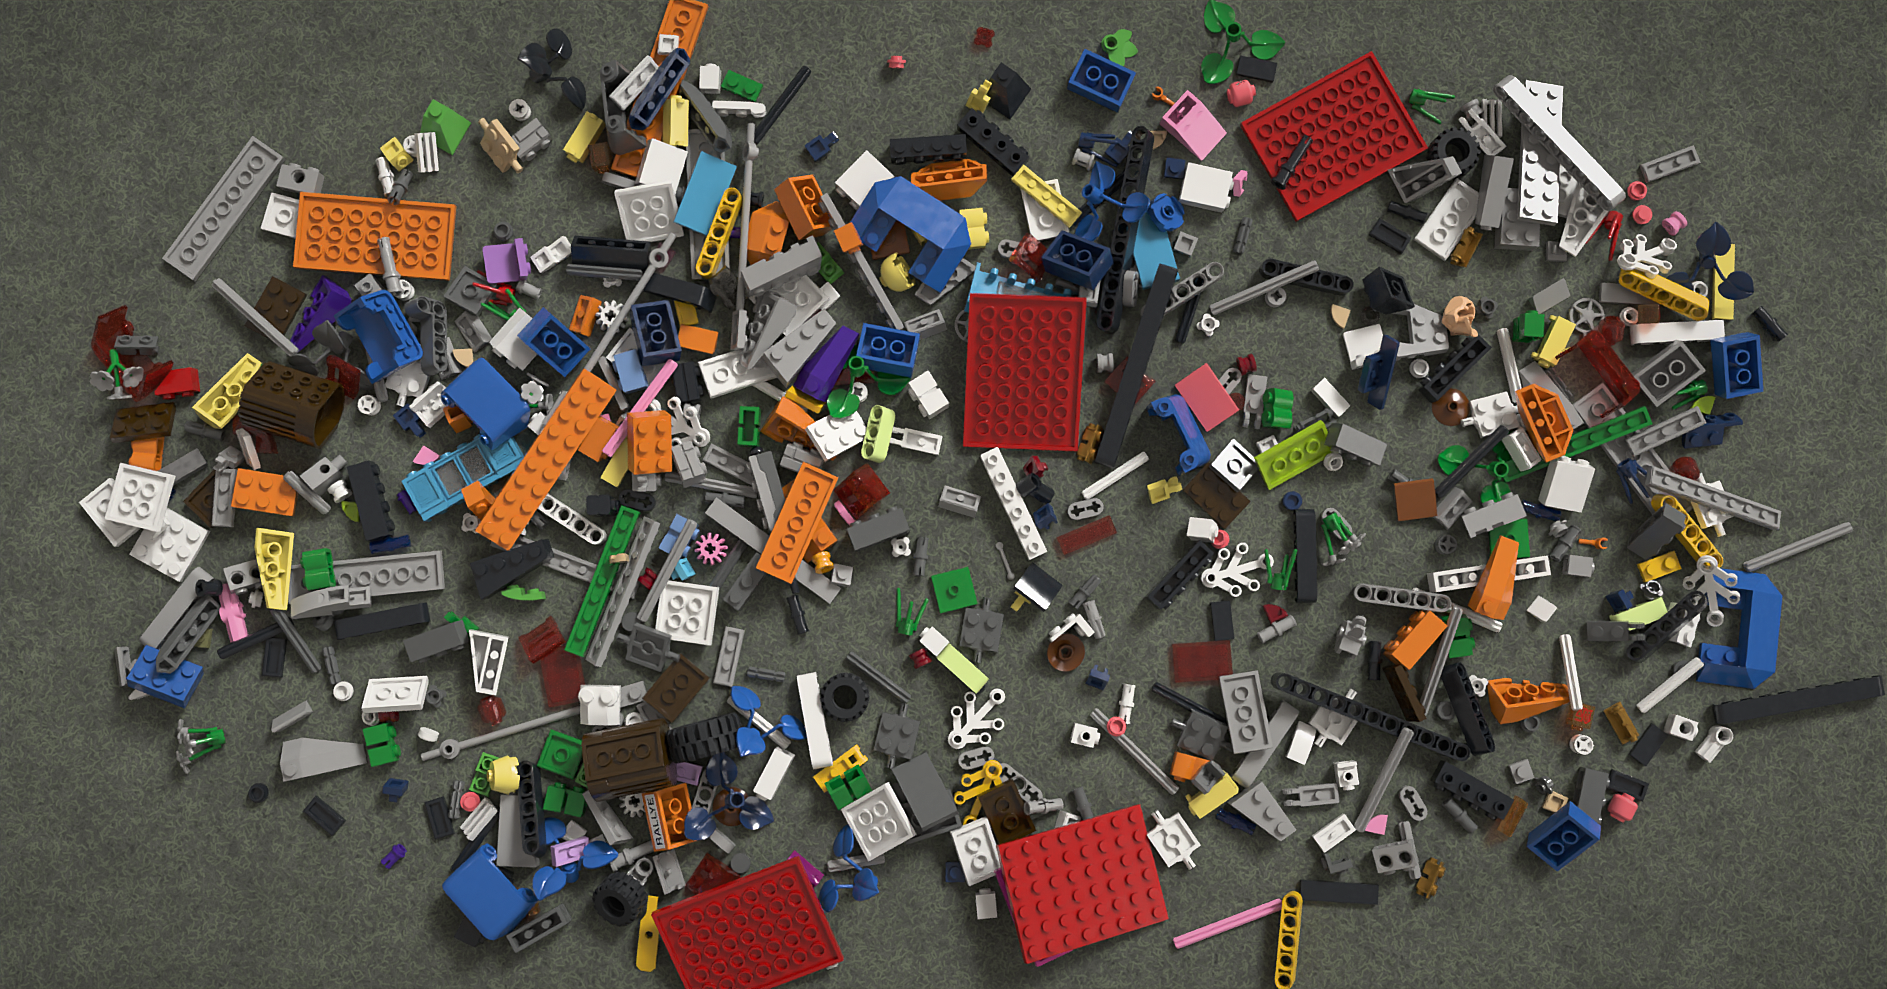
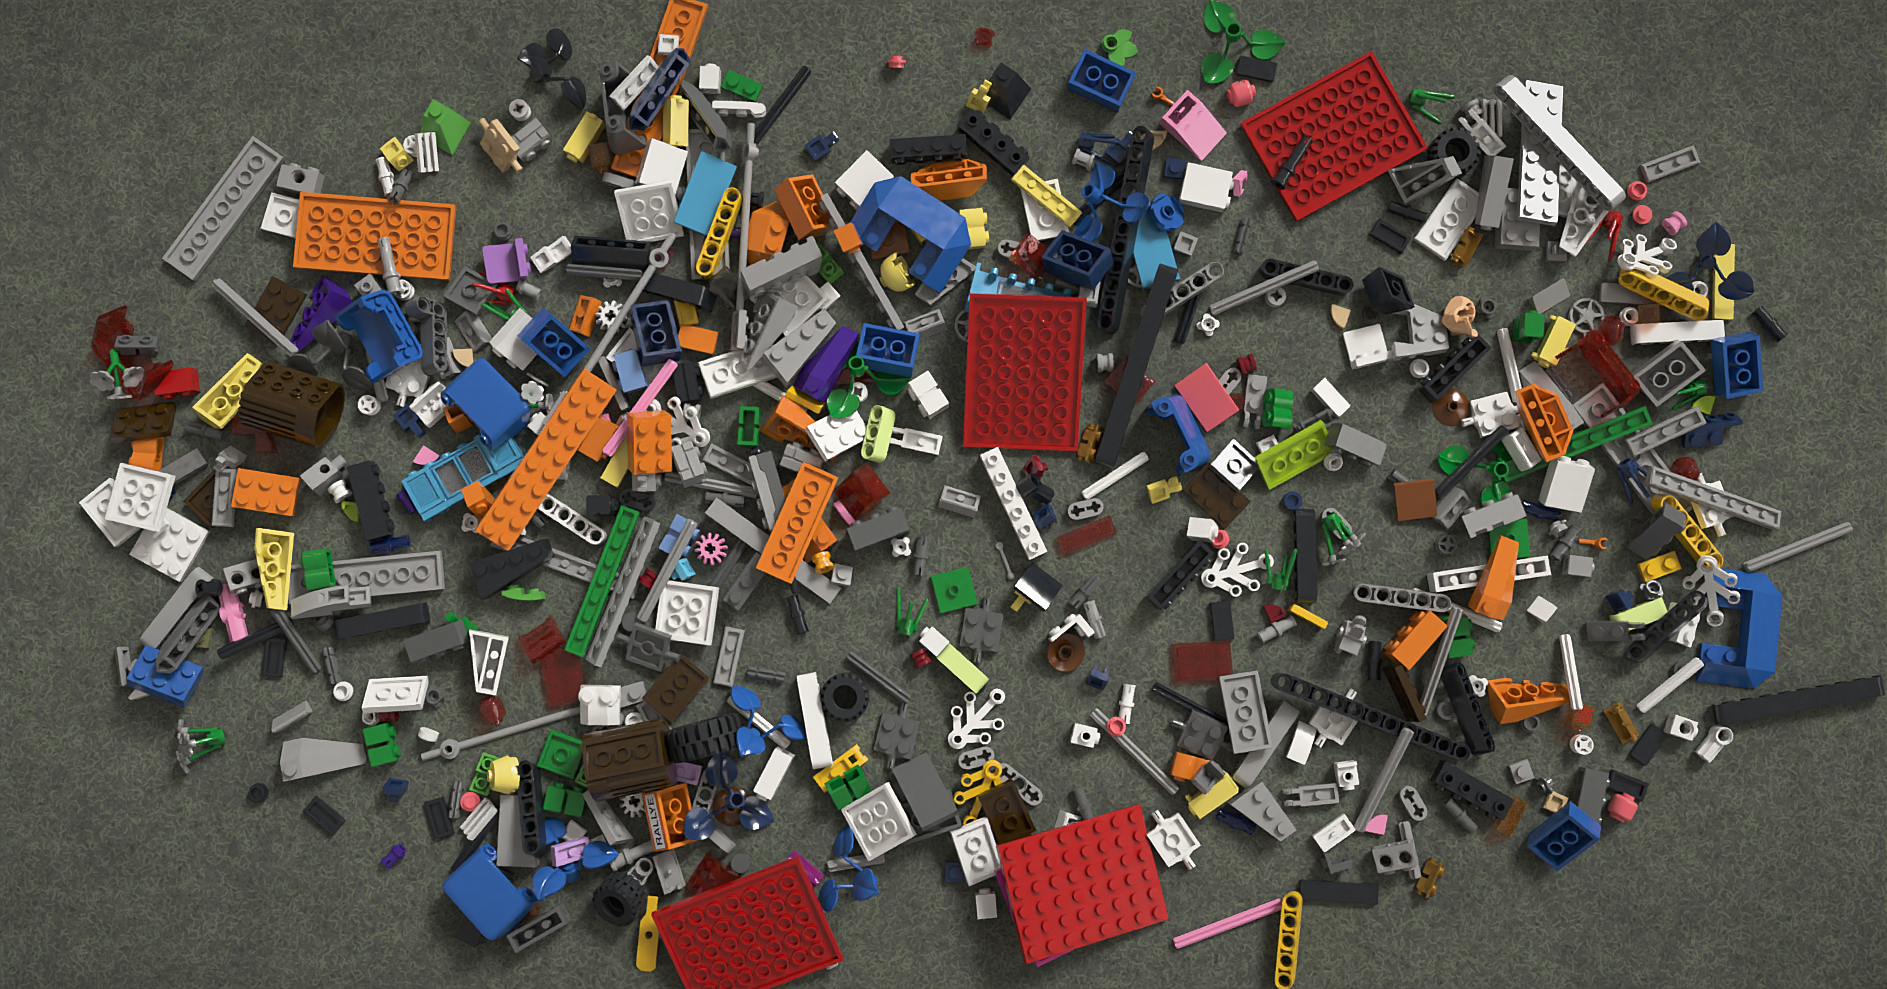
(248, 448): white tile -> none
(306, 492): light grey axle -> none
(348, 375): clear red plate -> none
(619, 558): tan tile -> none
(1043, 806): light grey pin -> none
(1130, 288): light grey beam -> none
(1306, 615): none -> yellow tile
(1378, 372): dark blue bracket -> none

